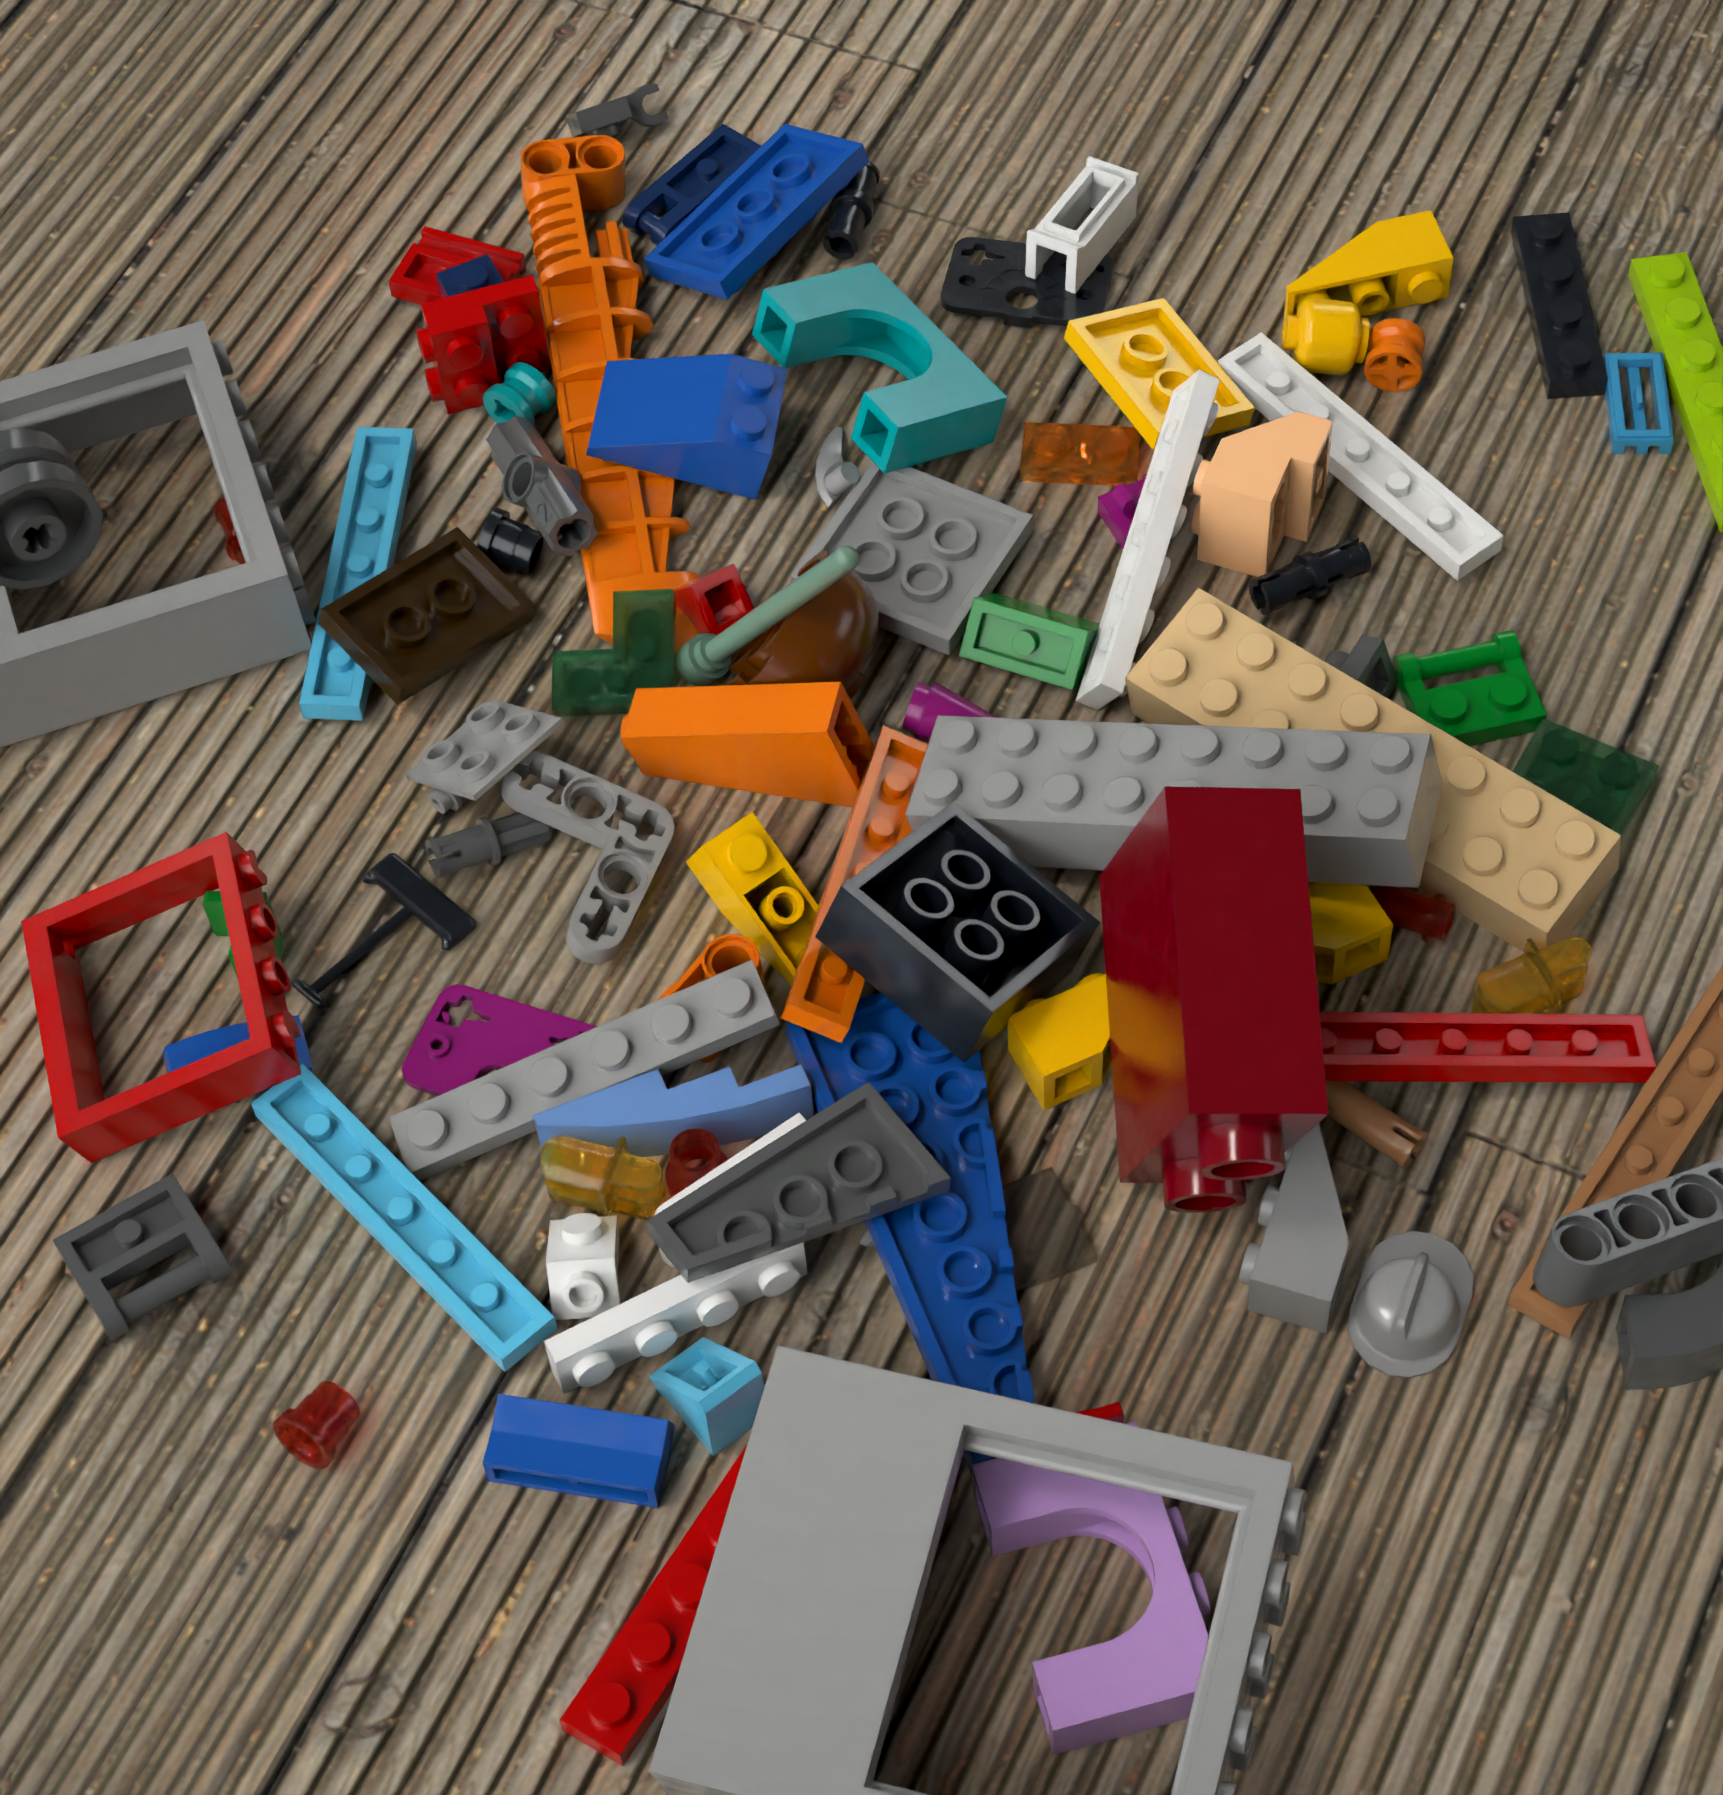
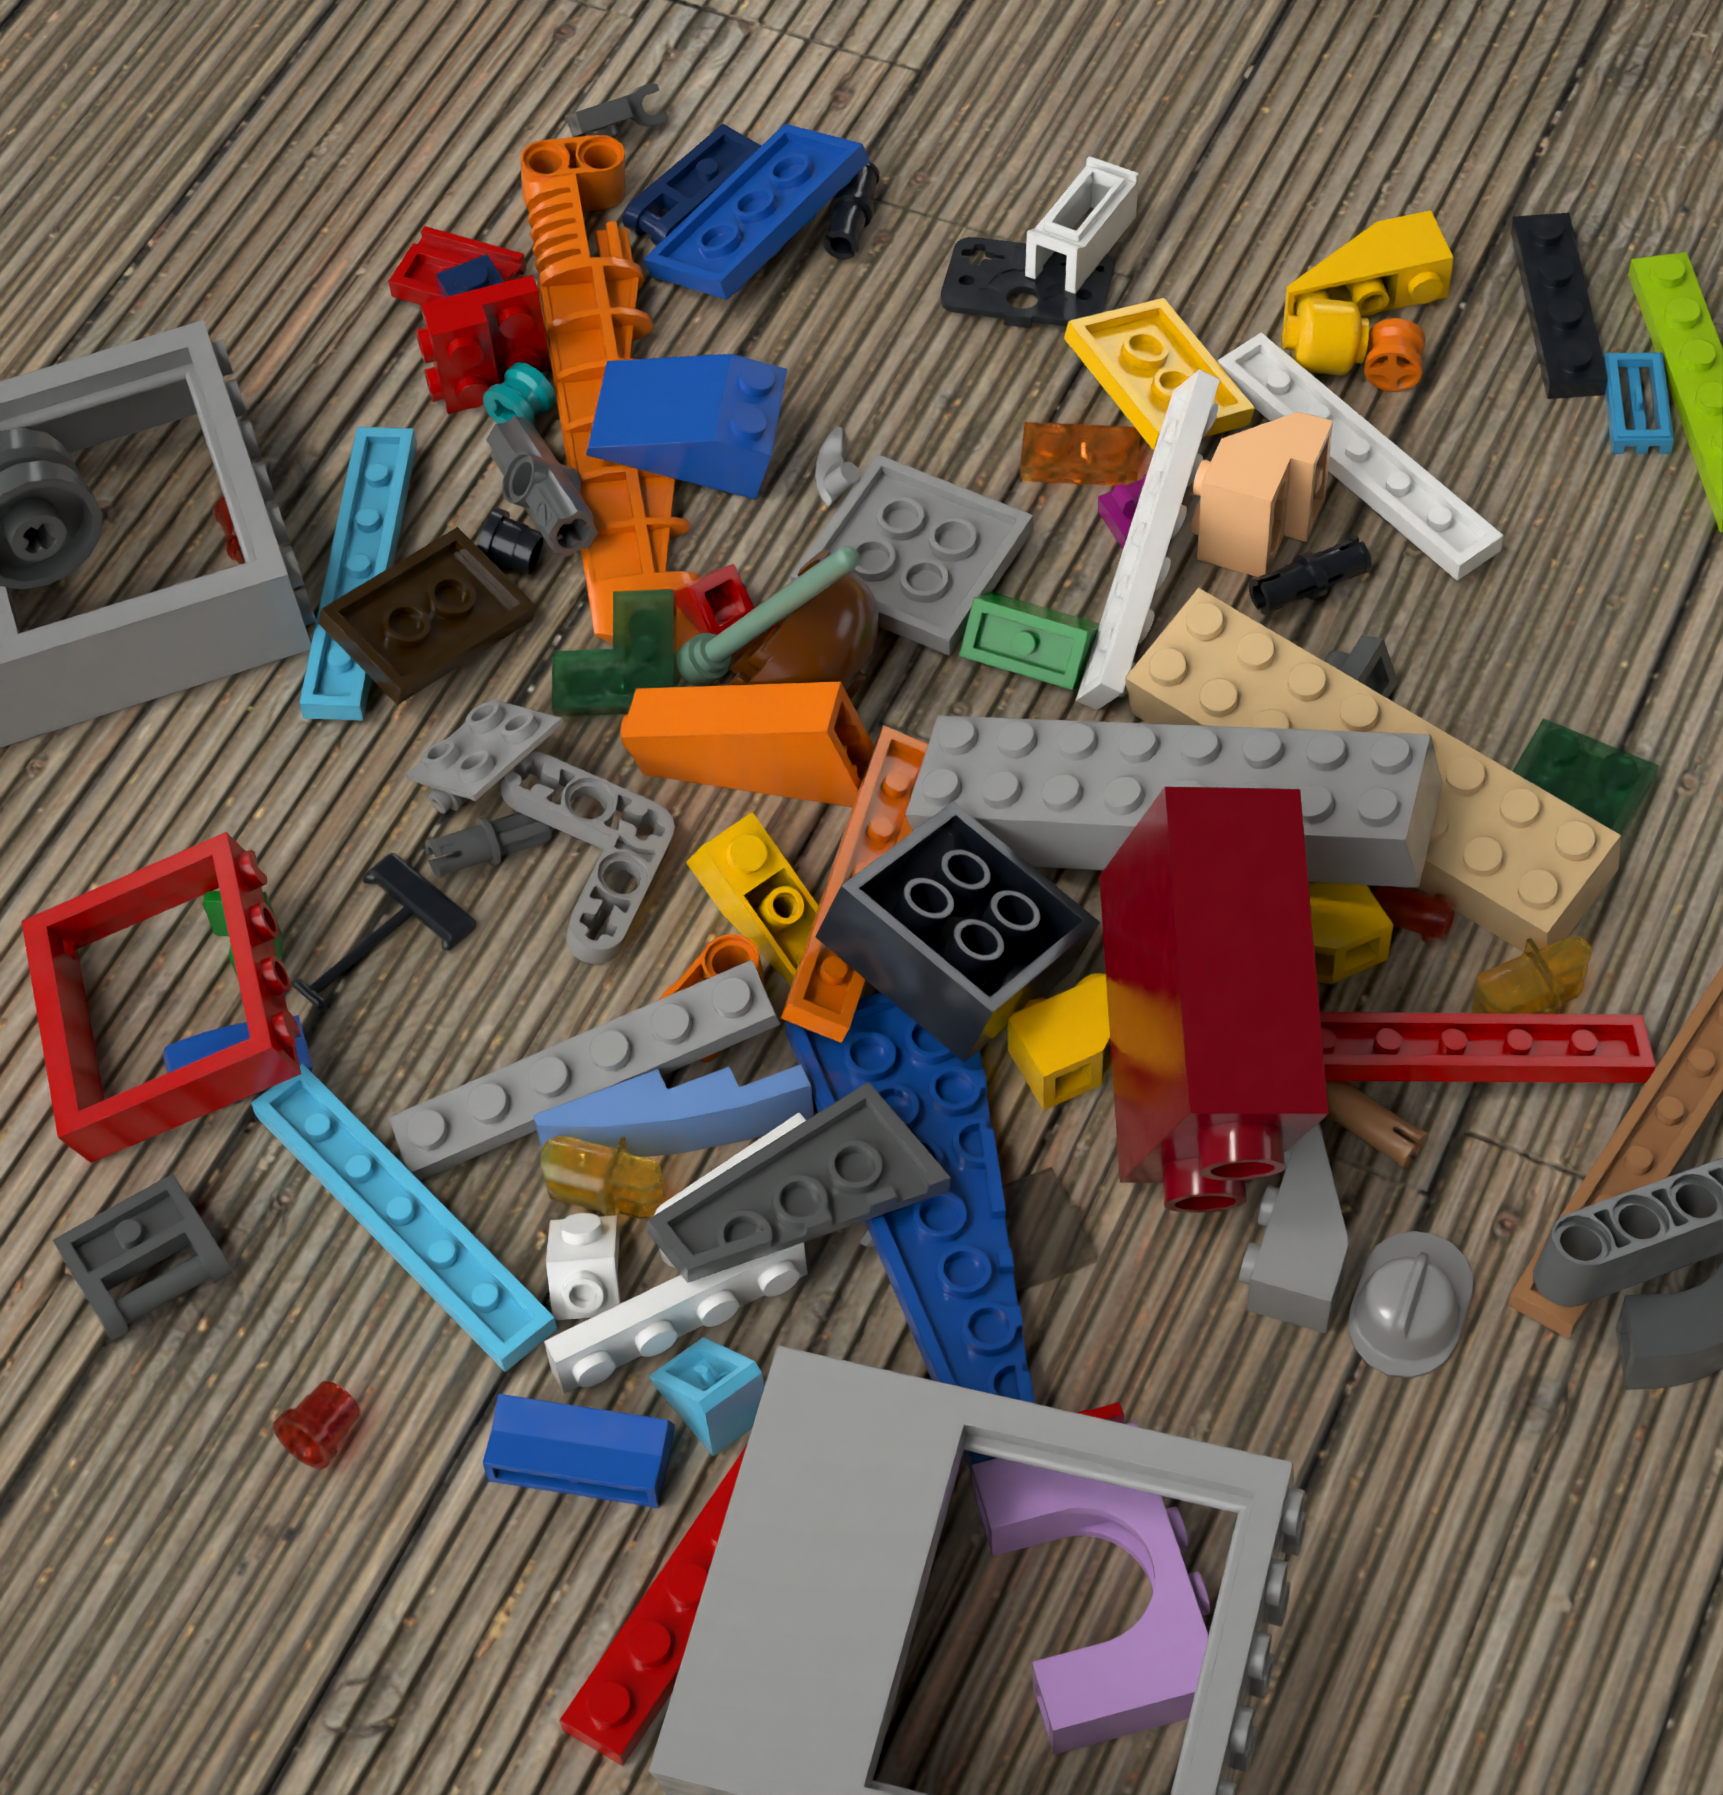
(480, 1046): magenta axle -> none
(689, 1146): clear red piece -> none
(862, 313): teal arch -> none
(932, 701): magenta cone -> none
(1476, 708): green plate -> none

